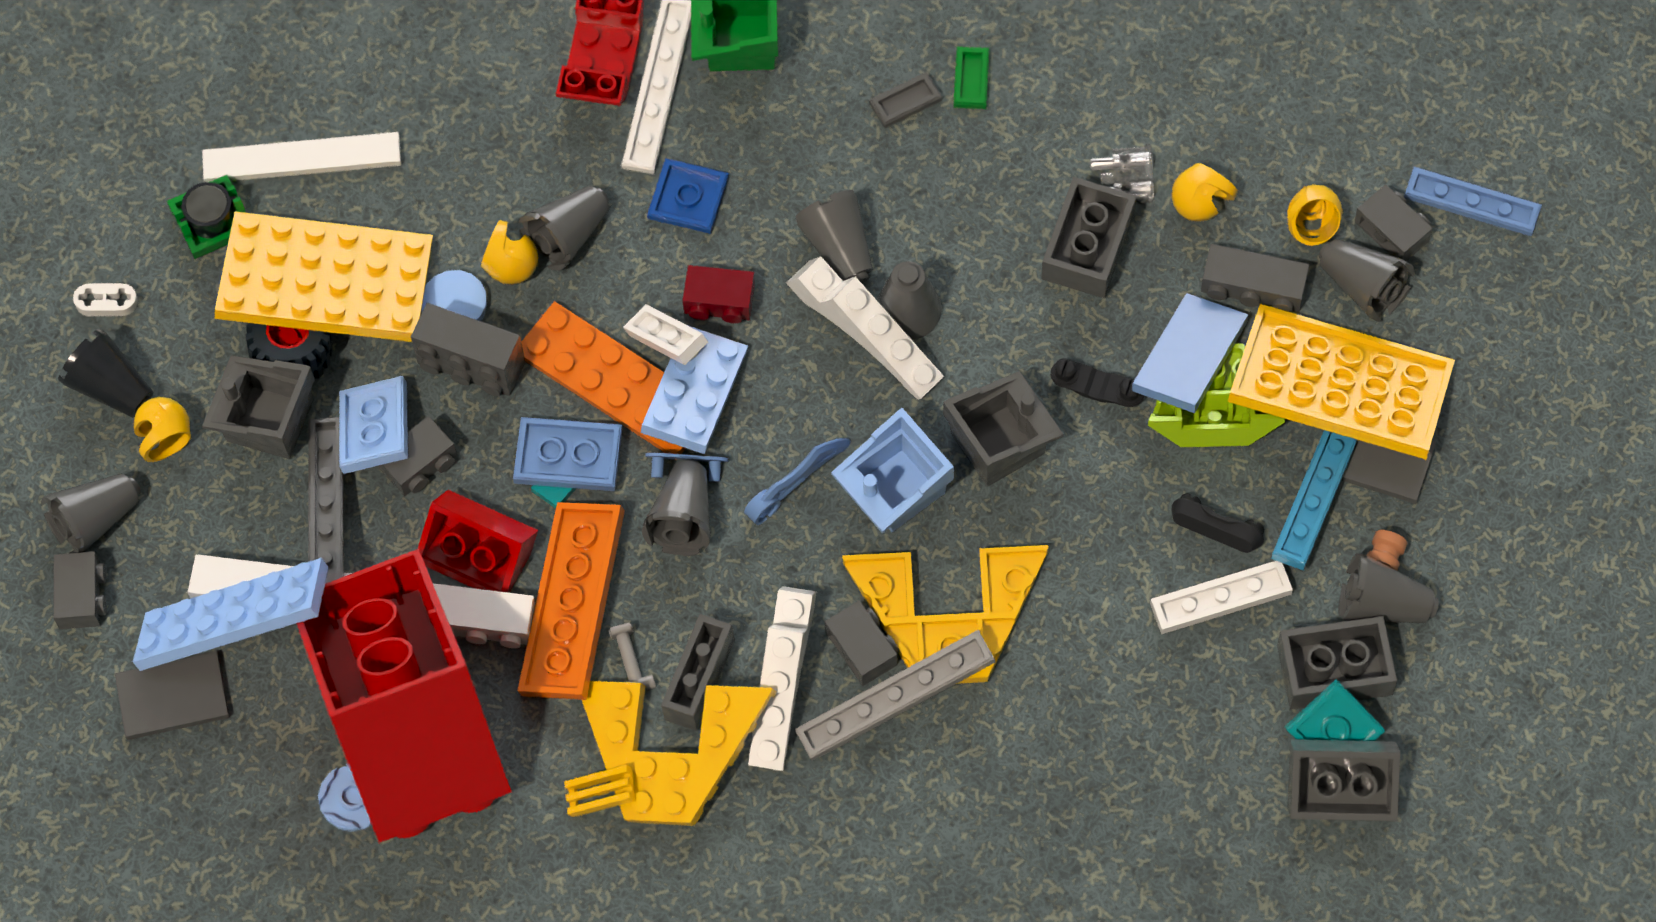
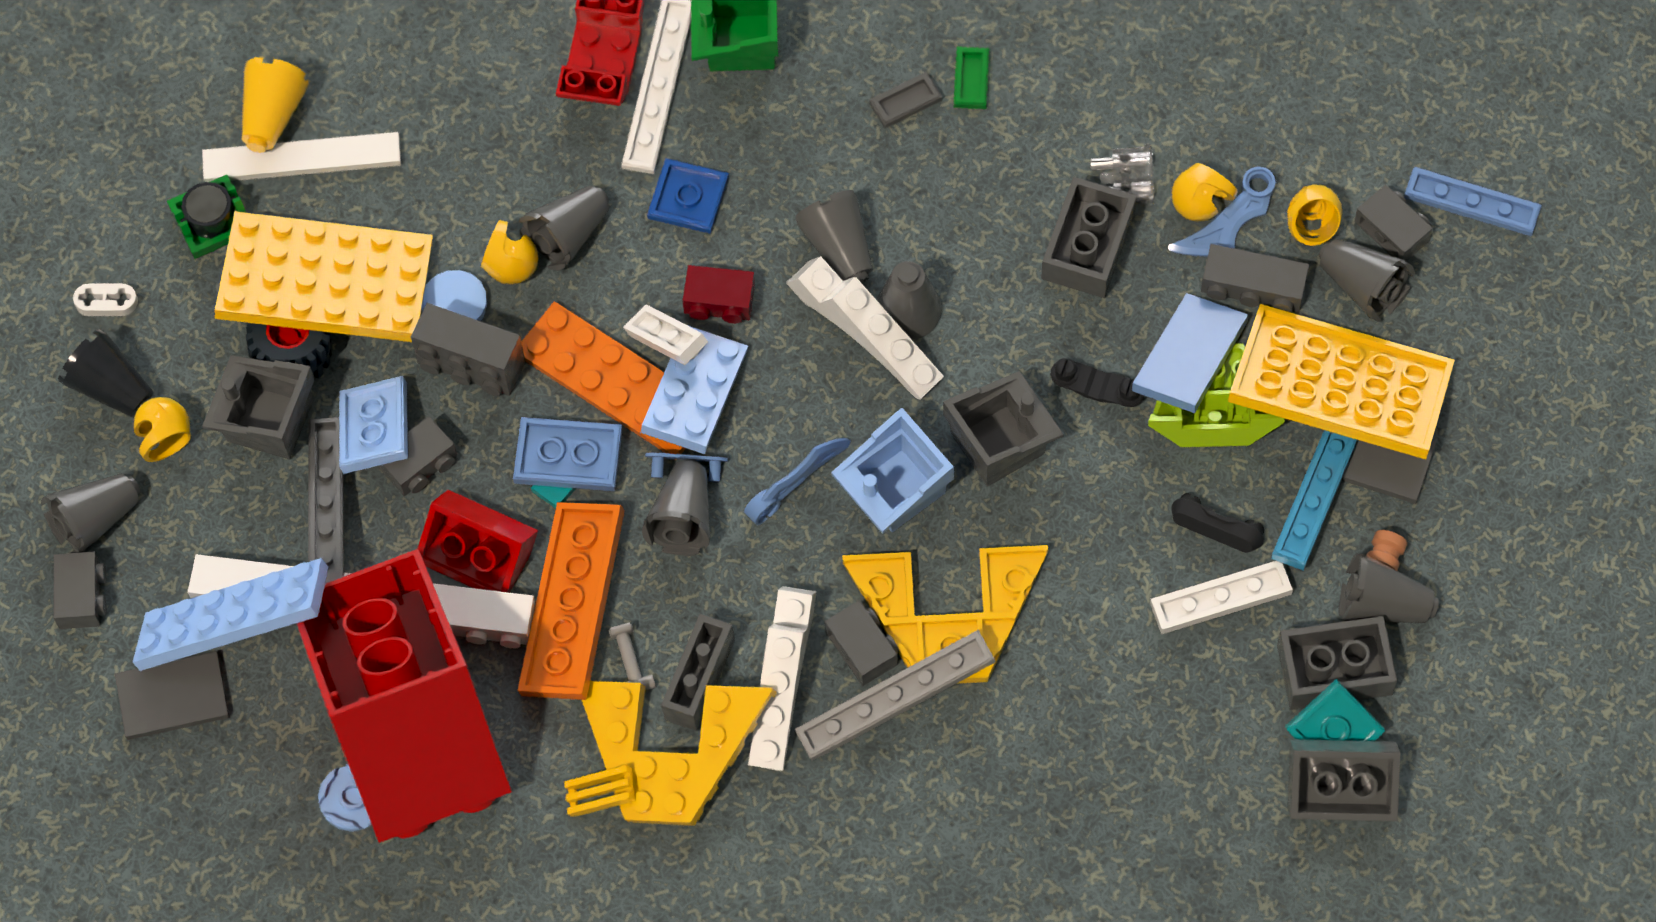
(269, 101): none -> yellow cone
(1225, 226): none -> medium blue piece

